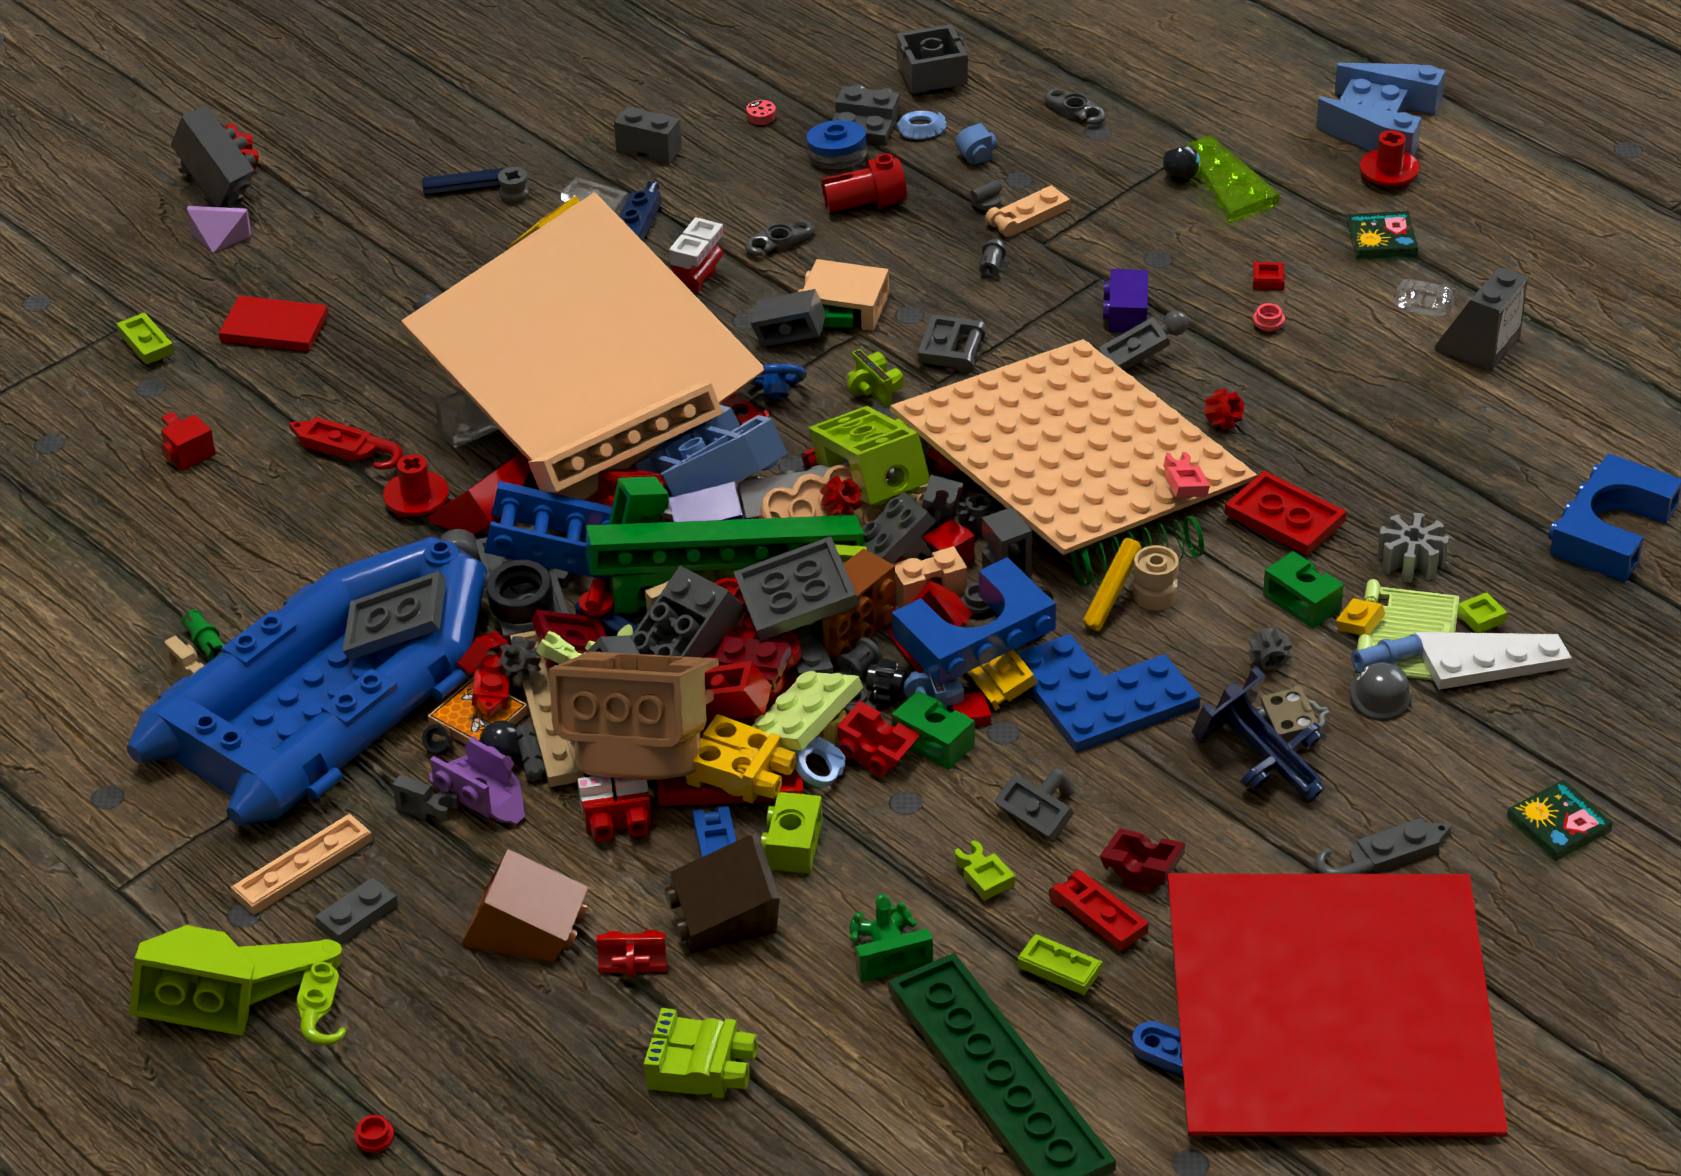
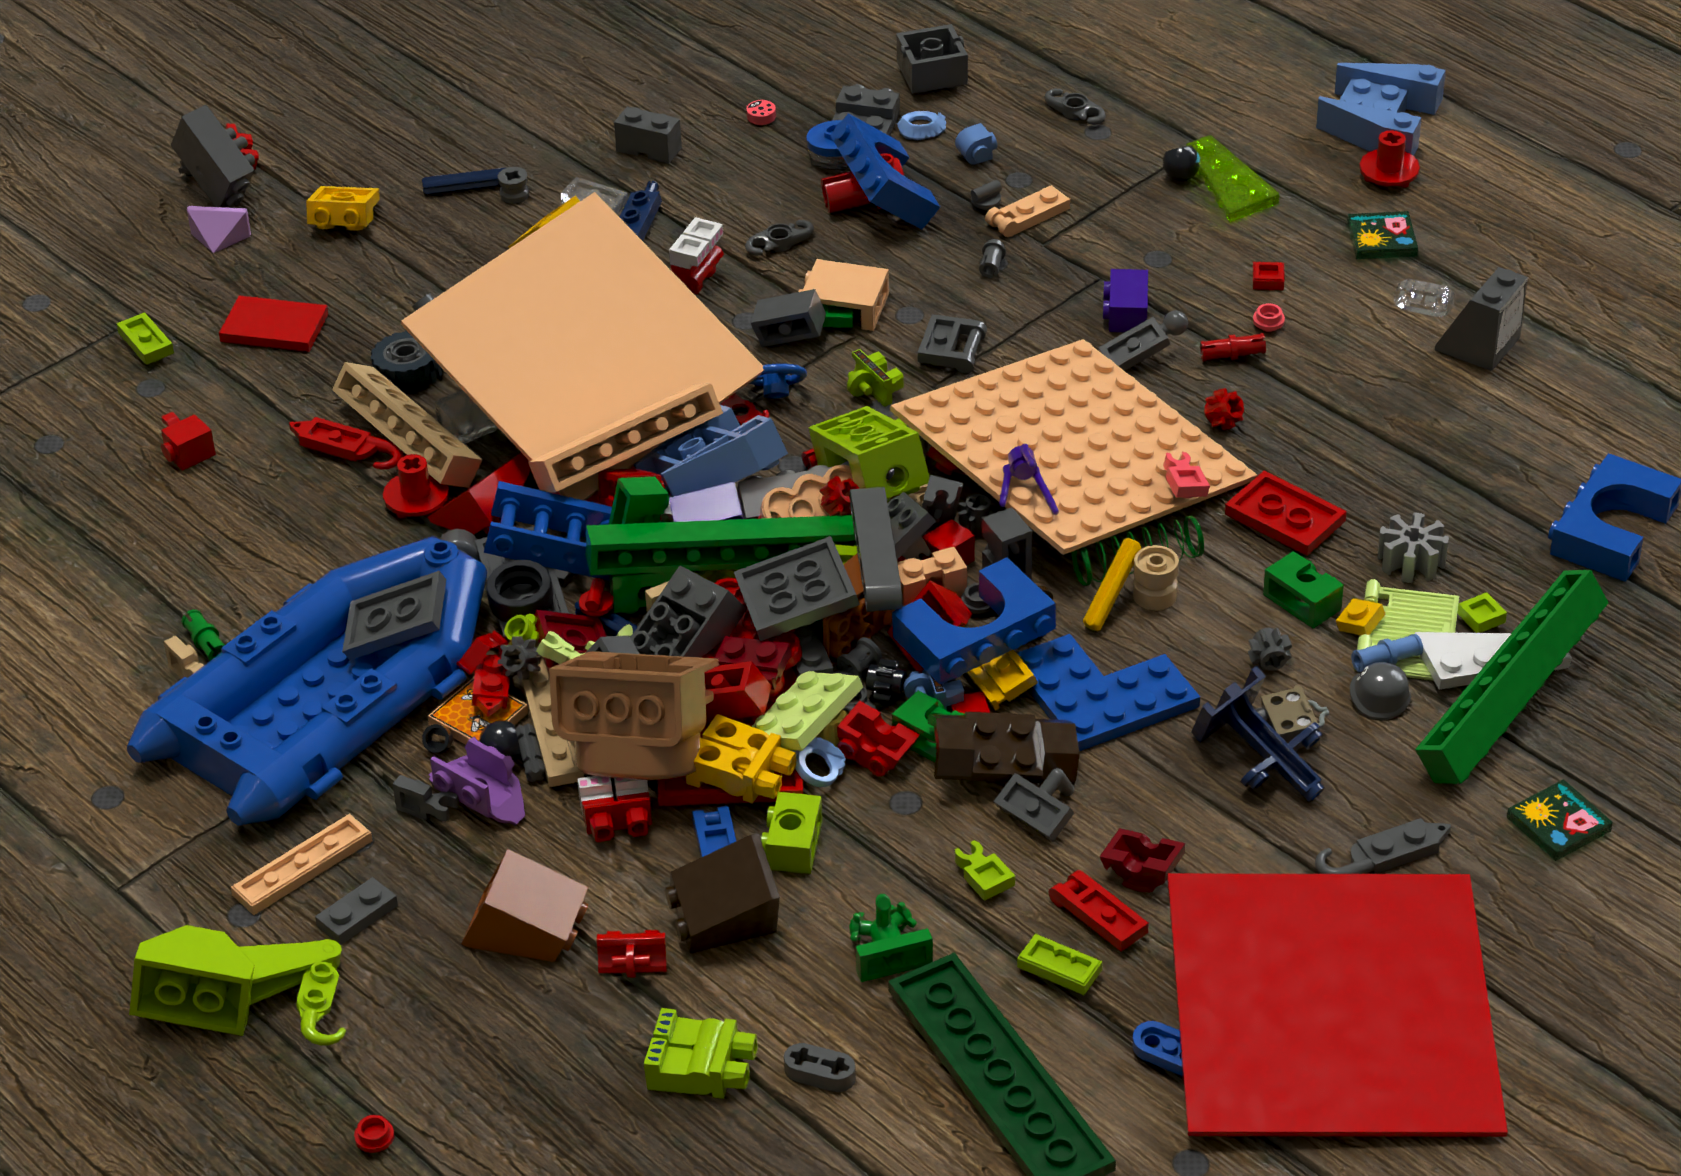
(341, 207): none -> yellow plate
(405, 362): none -> black wheel
(407, 424): none -> tan brick
(521, 626): none -> lime plate
(819, 1067): none -> dark grey beam
(875, 549): none -> dark grey beam
(881, 183): none -> blue arch
(1001, 744): none -> dark brown piece
(1024, 466): none -> dark purple plant
(1232, 347): none -> red pin
(1511, 677): none -> green brick

